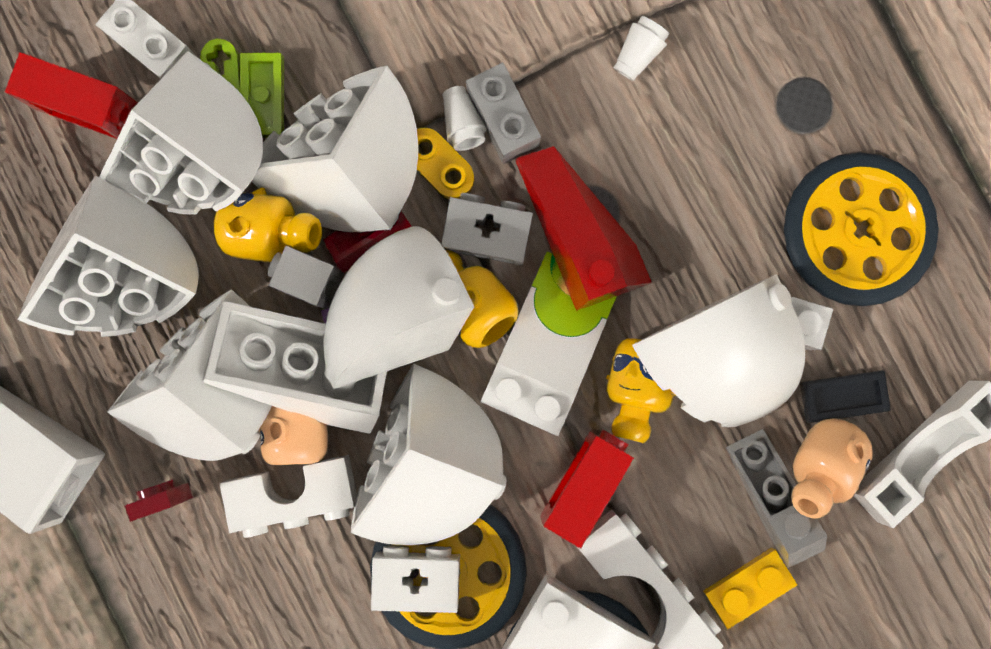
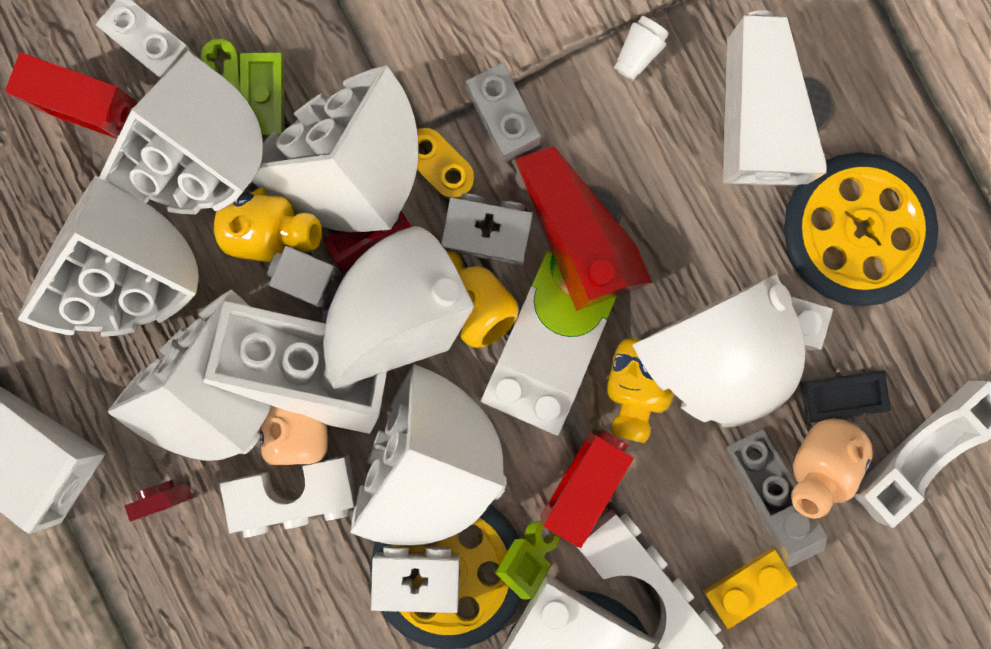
(462, 120): white cone -> none
(525, 563): none -> lime plate
(767, 108): none -> white slope

